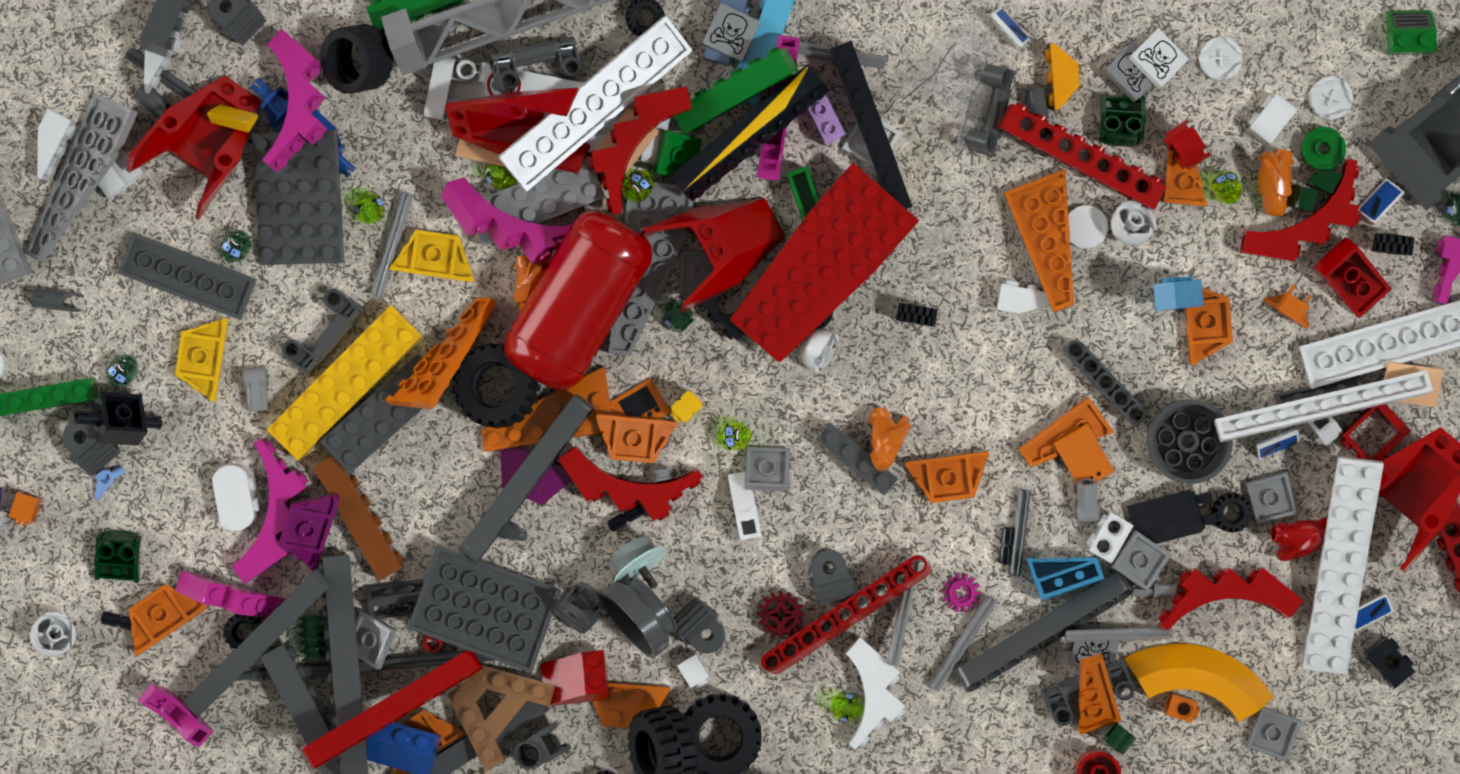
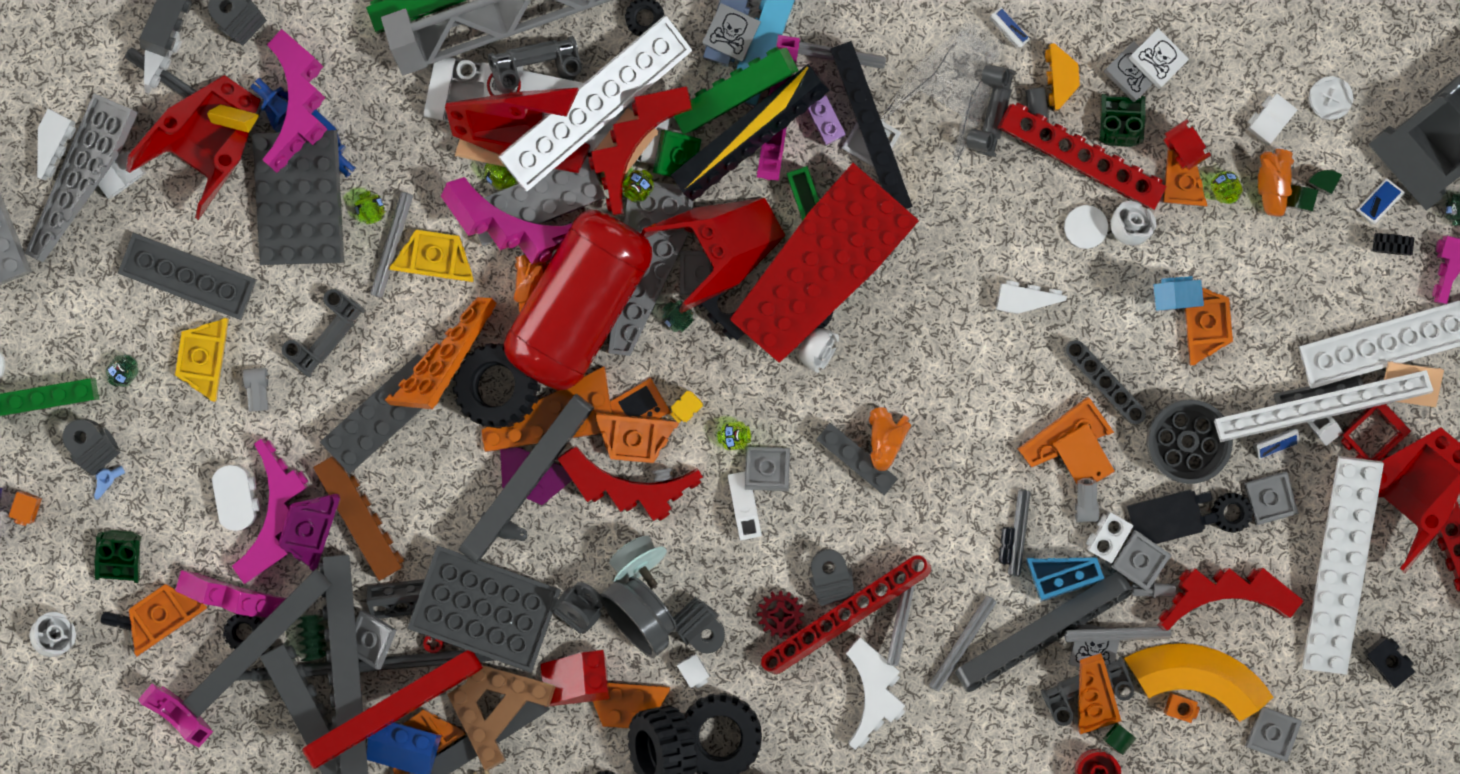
(53, 299): dark grey piece -> none
(118, 418): black brick -> none
(153, 101): dark grey piece -> none
(235, 246): clear green head -> none
(338, 63): black tyre -> none
(345, 382): yellow brick -> none
(546, 752): dark grey piece -> none
(621, 520): black piece -> none
(846, 707): clear neon green head -> none
(916, 314): black tyre -> none
(949, 476): orange wing -> none
(953, 597): dark pink gear -> none
(1043, 223): orange wing -> none
(1220, 58): white tile -> none
(1290, 307): orange piece -> none
(1298, 538): red animal -> none
(1313, 140): green plate -> none
(1335, 211): red arch -> none
(1352, 277): red slope -> none
(1373, 610): slope -> none
(1411, 32): green slope -> none

